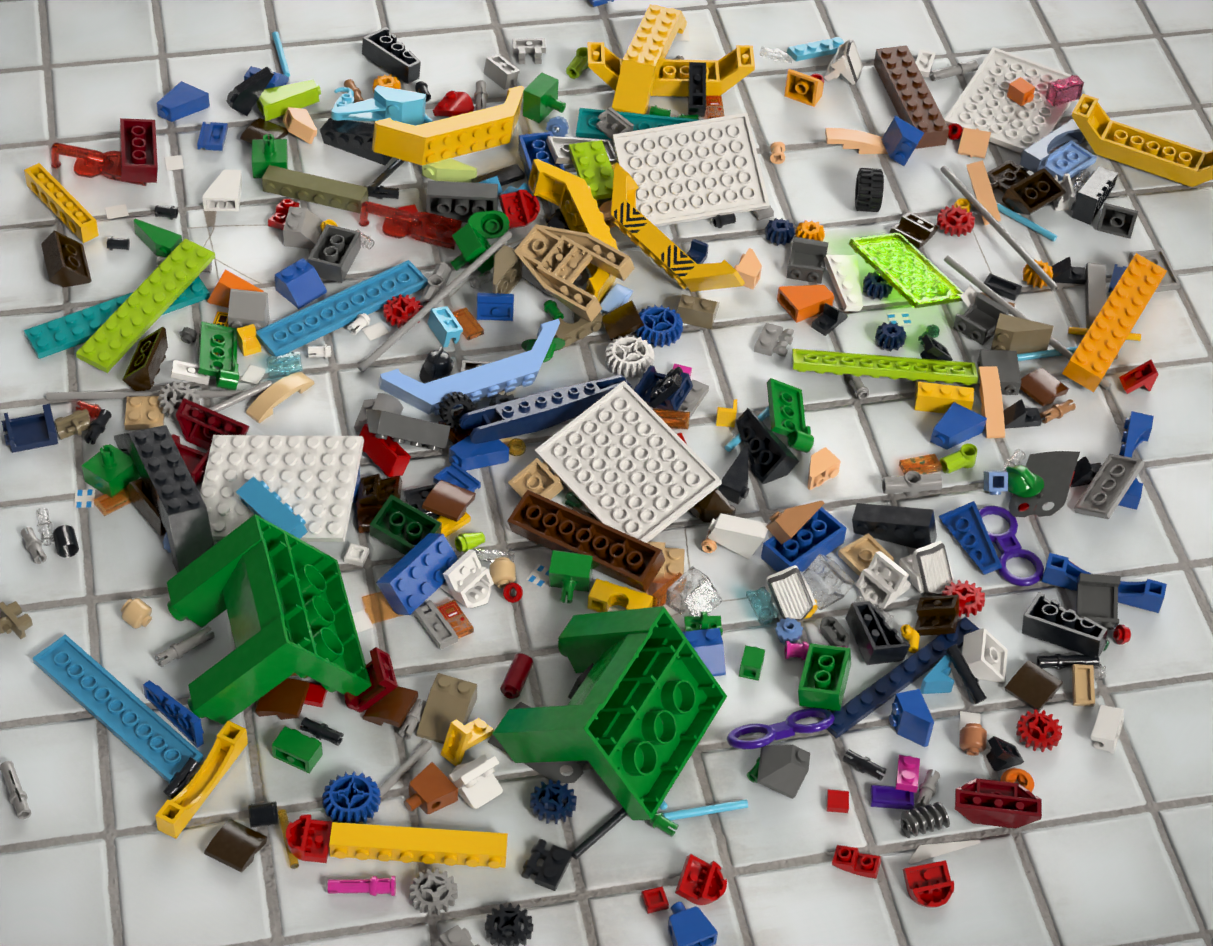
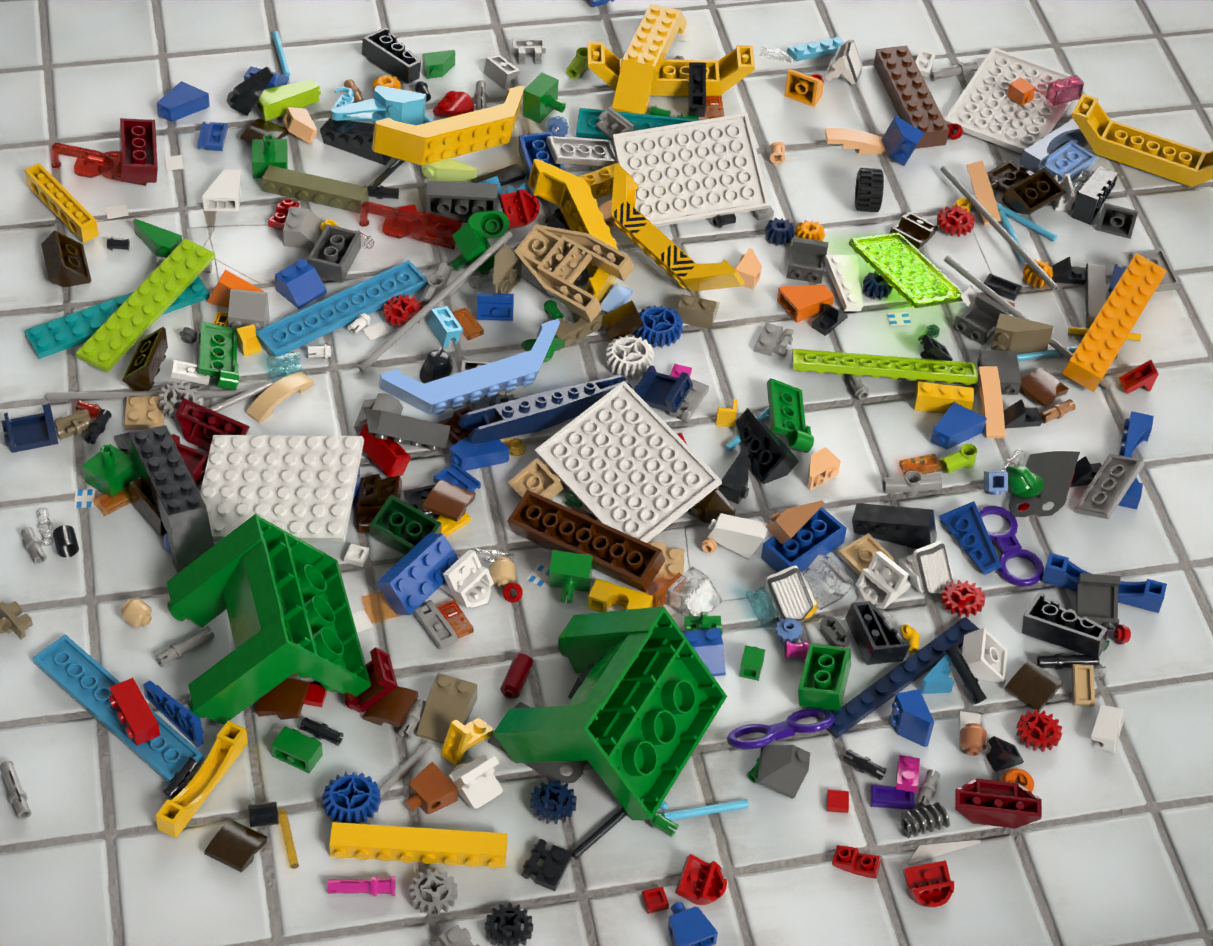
(133, 711): none -> red brick
(169, 212): black pin -> none
(253, 374): white sticker -> none
(267, 505): dark azure brick -> none
(309, 839): red slope -> none
(438, 63): none -> green slope
(449, 403): black tyre -> none
(469, 541): lime cone -> none
(594, 166): lime plate -> none
(665, 387): black plate -> none
(674, 419): clear orange tile -> none
(698, 251): dark blue bracket -> none
(890, 336): dark blue gear -> none
(937, 615): dark brown slope -> none
(974, 142): light nougat piece -> none
(1008, 228): none -> medium azure bar

